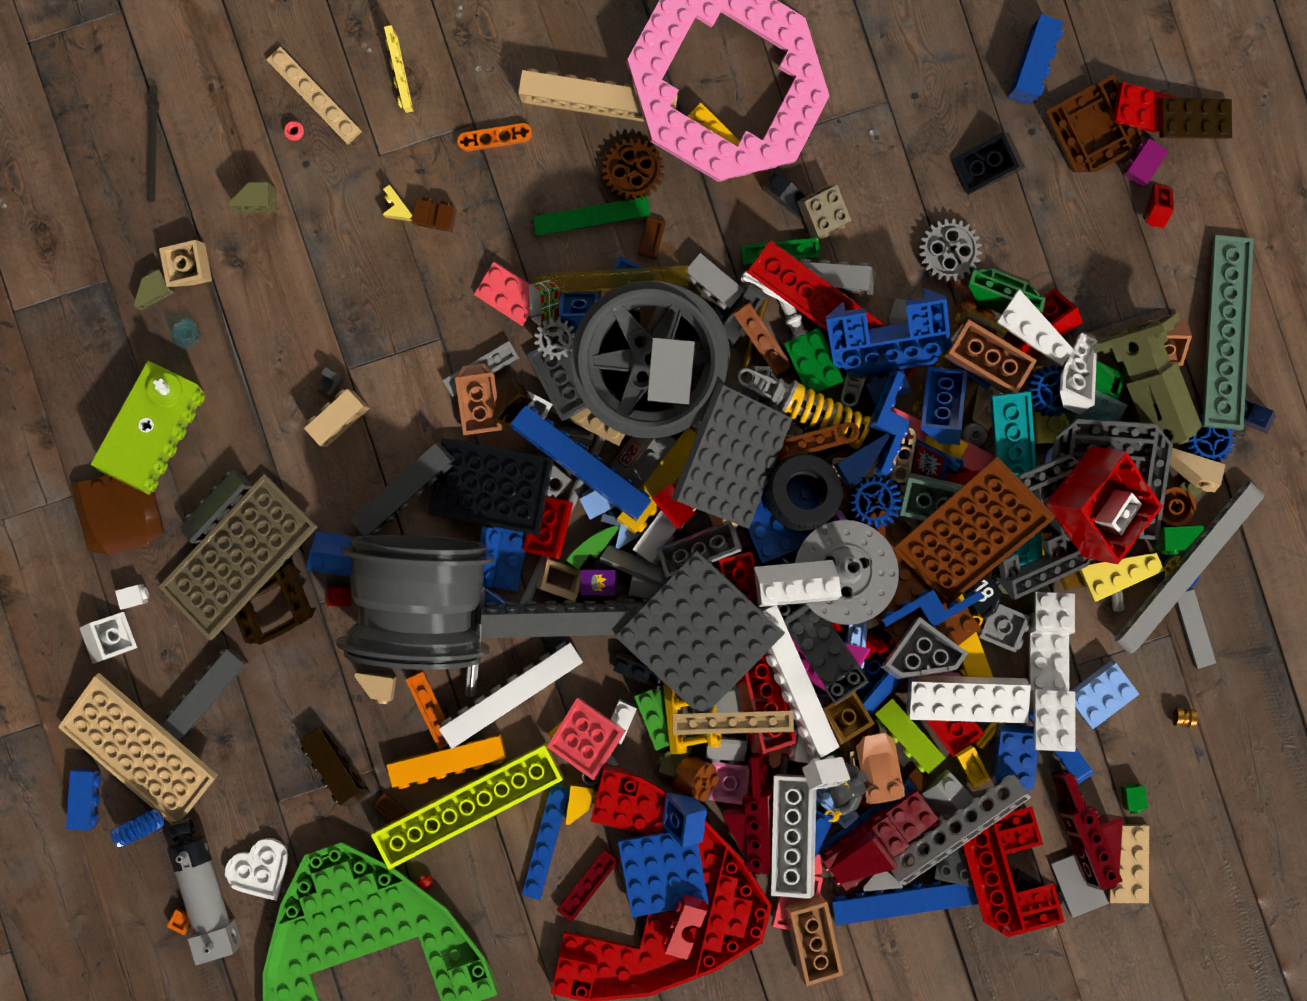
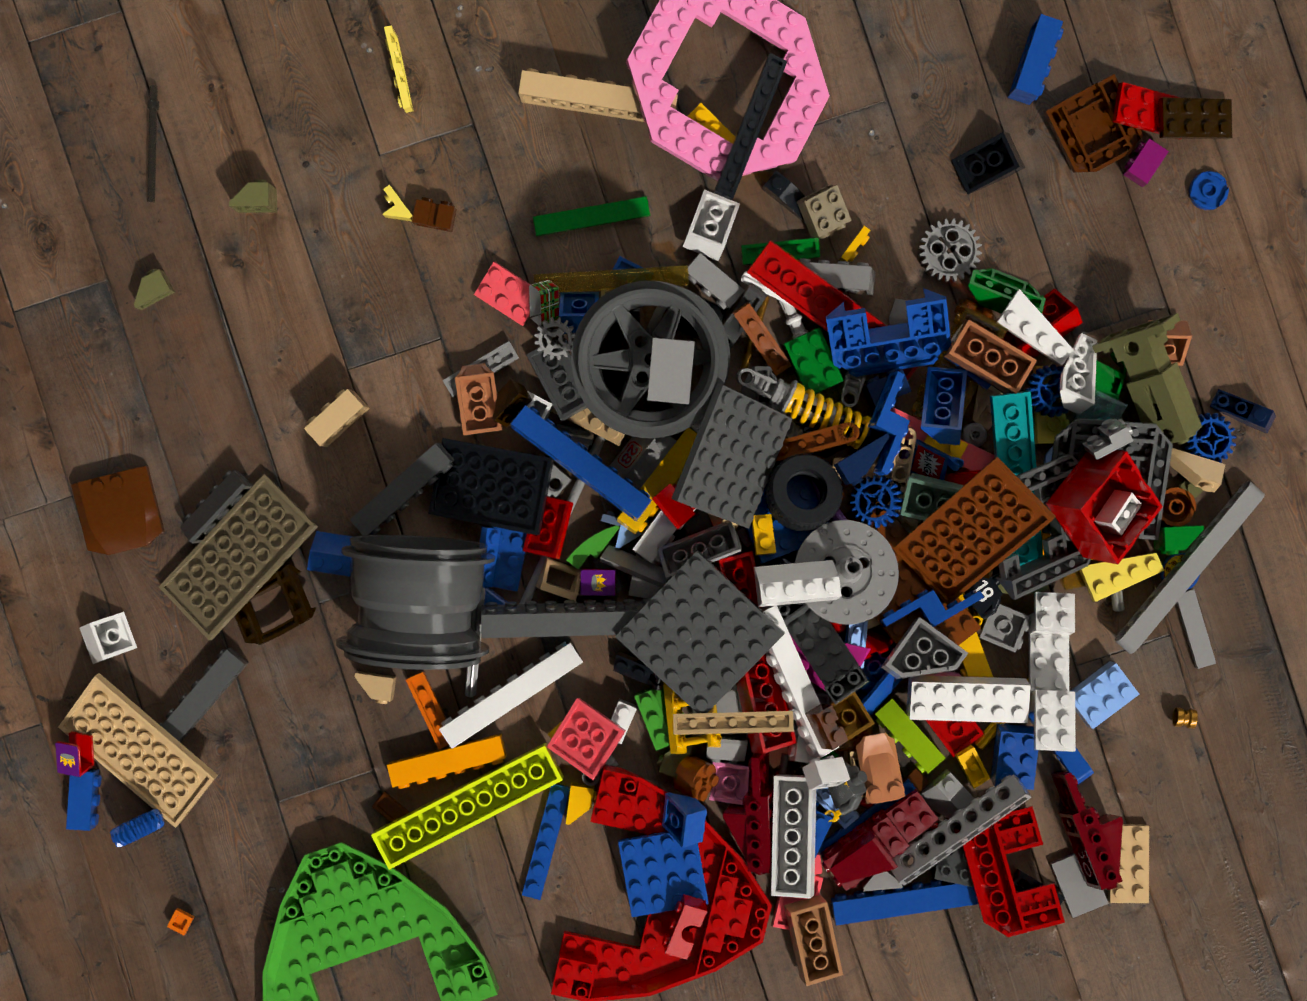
(76, 756): none -> piece
(132, 596): white brick -> none
(148, 428): lime piece -> none
(185, 264): tan slope -> none
(185, 334): clear light blue hair -> none
(191, 861): light grey piece -> none
(259, 870): white plate -> none
(291, 125): coral plate -> none
(314, 95): tan plate -> none
(330, 382): dark grey panel -> none
(333, 768): dark brown wedge -> none
(338, 595): red slope -> none
(425, 882): red plate -> none
(494, 133): orange beam -> none
(588, 885): dark red plate -> none
(594, 503): light blue slope -> none
(624, 184): reddish brown gear -> none
(651, 237): reddish brown tile -> none
(711, 225): none -> white slope
(750, 126): none -> black tile
(763, 535): none -> yellow plate
(822, 721): none -> reddish brown brick
(860, 239): none -> yellow plate
(1112, 436): none -> light grey plate
(1134, 798): green brick -> none
(1159, 206): red slope -> none
(1208, 190): none -> blue tile
(1227, 332): sand green plate -> none

